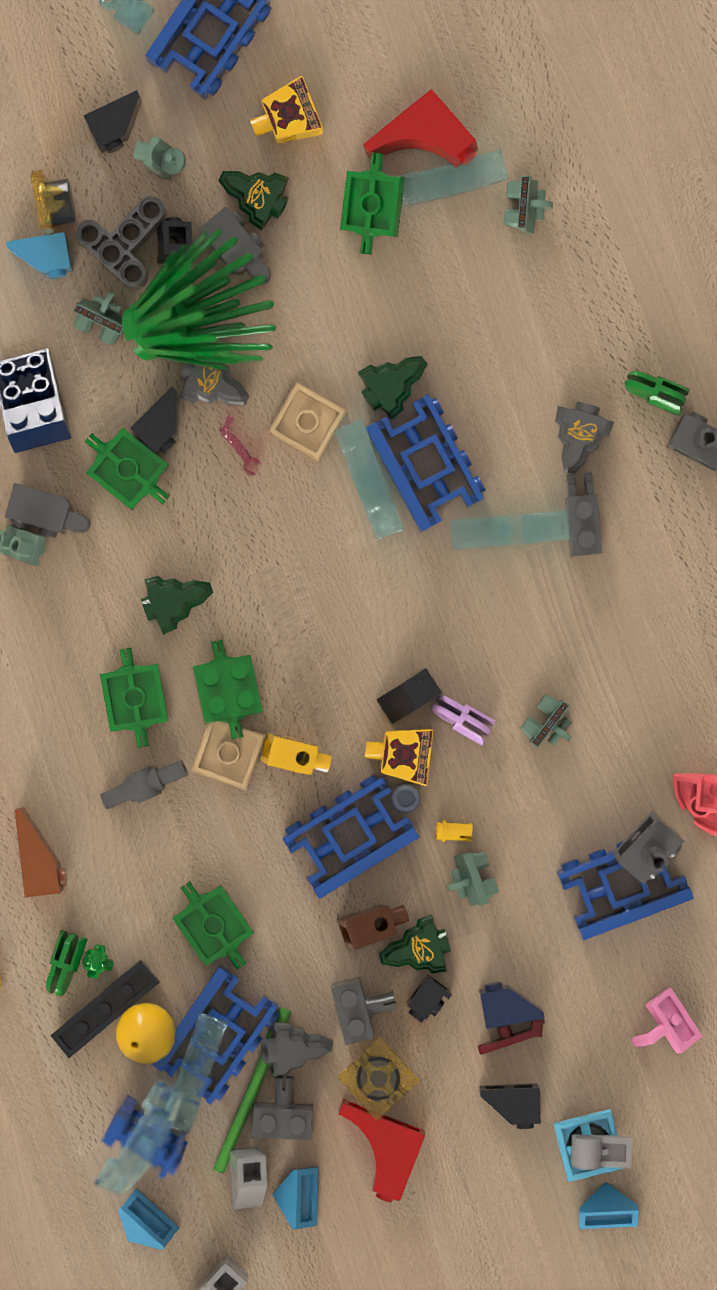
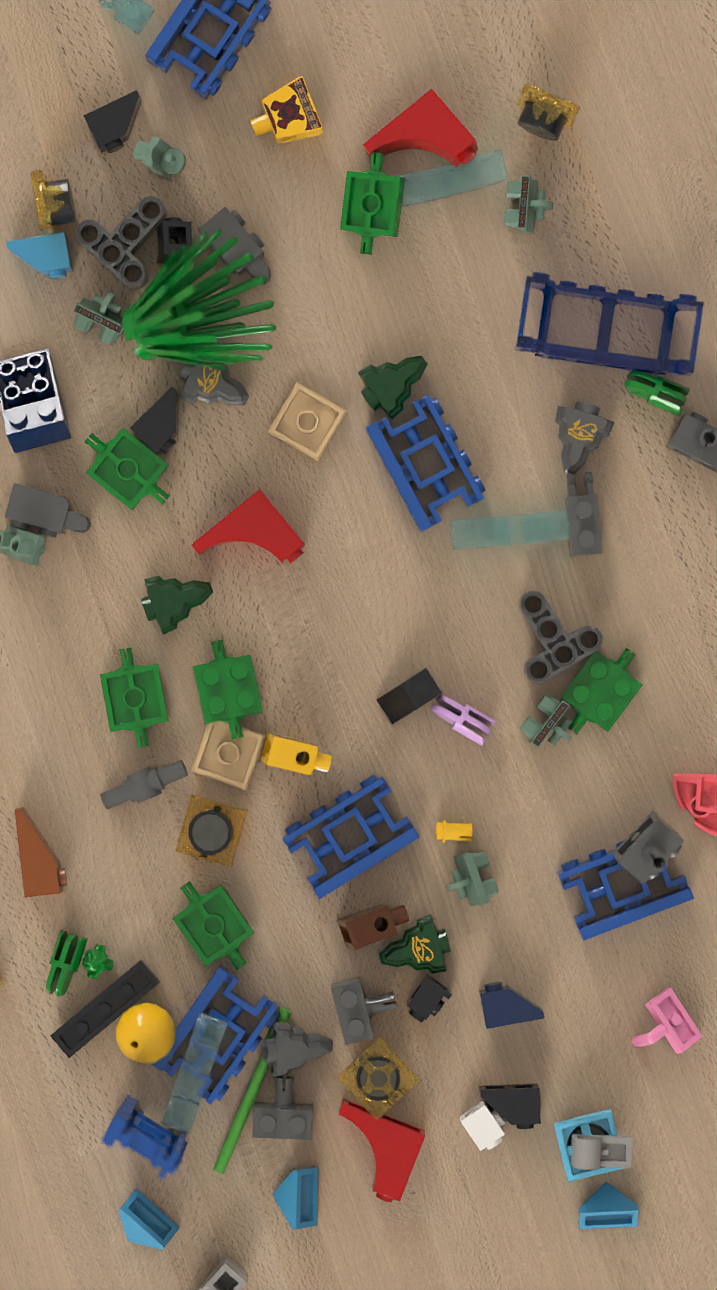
(145, 1142): clear light blue slope -> none
(210, 832): none -> piece
(237, 445): clear pink piece -> none
(248, 1177): light grey slope -> none
(254, 523): none -> red arch
(257, 194): dark green rock -> none
(368, 479): clear light blue slope -> none
(403, 754): torso -> none
(405, 797): sand blue tile -> none
(483, 1126): none -> white brick
(507, 1038): dark red piece -> none
(545, 113): none -> piece
(559, 639): none -> dark grey beam
(601, 356): none -> clear blue windscreen
(601, 691): none -> green plate

